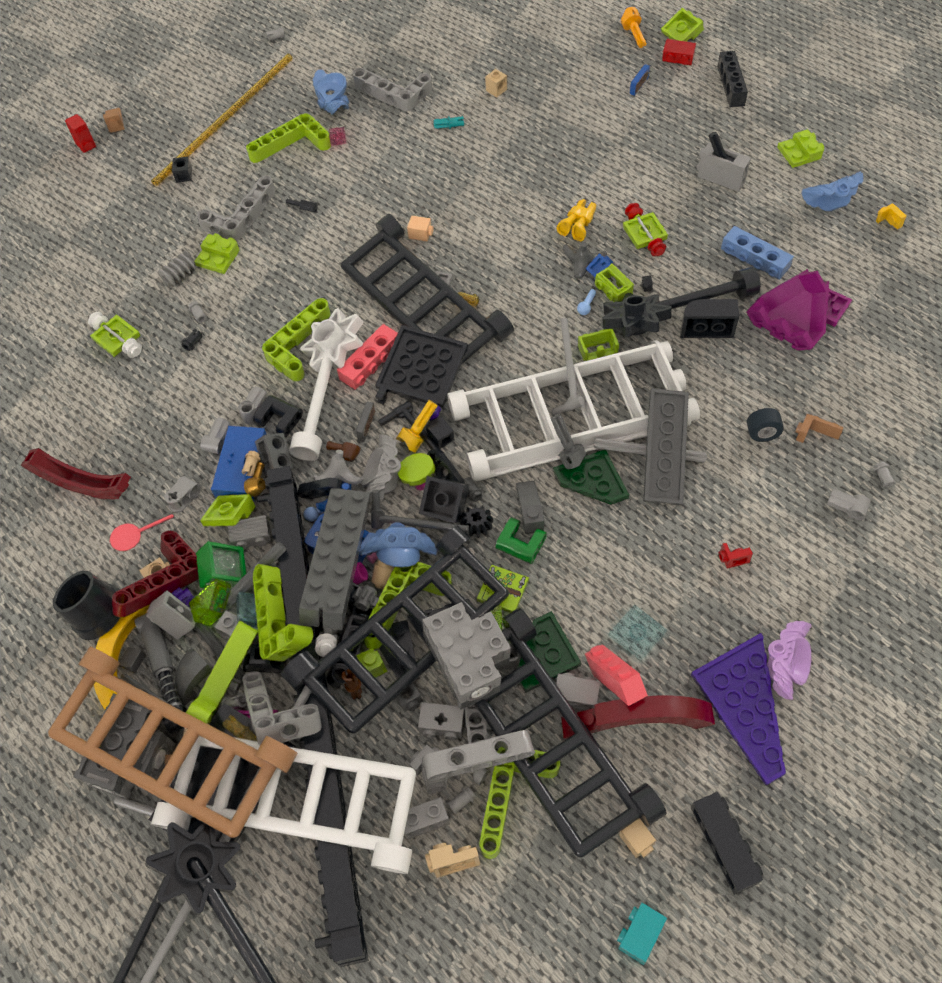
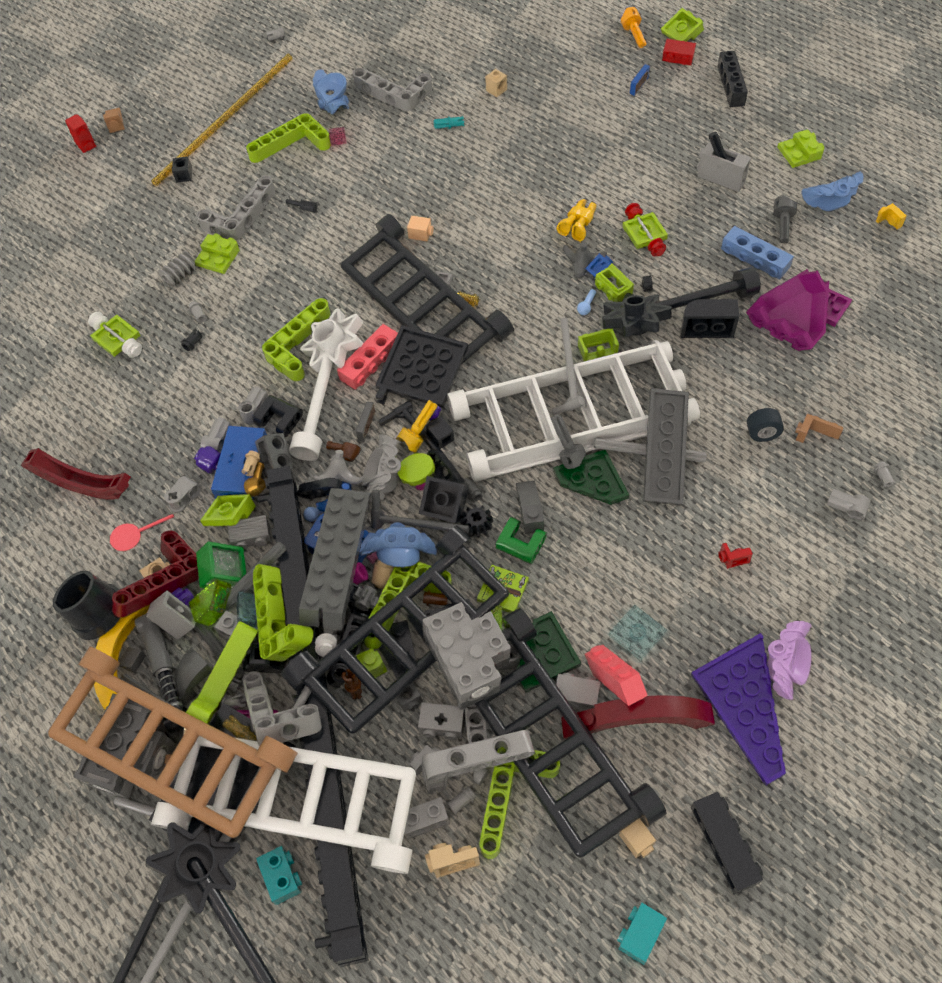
(207, 459): none -> dark purple head
(279, 875): none -> teal brick
(434, 598): none -> reddish brown pin
(784, 210): none -> dark grey piece

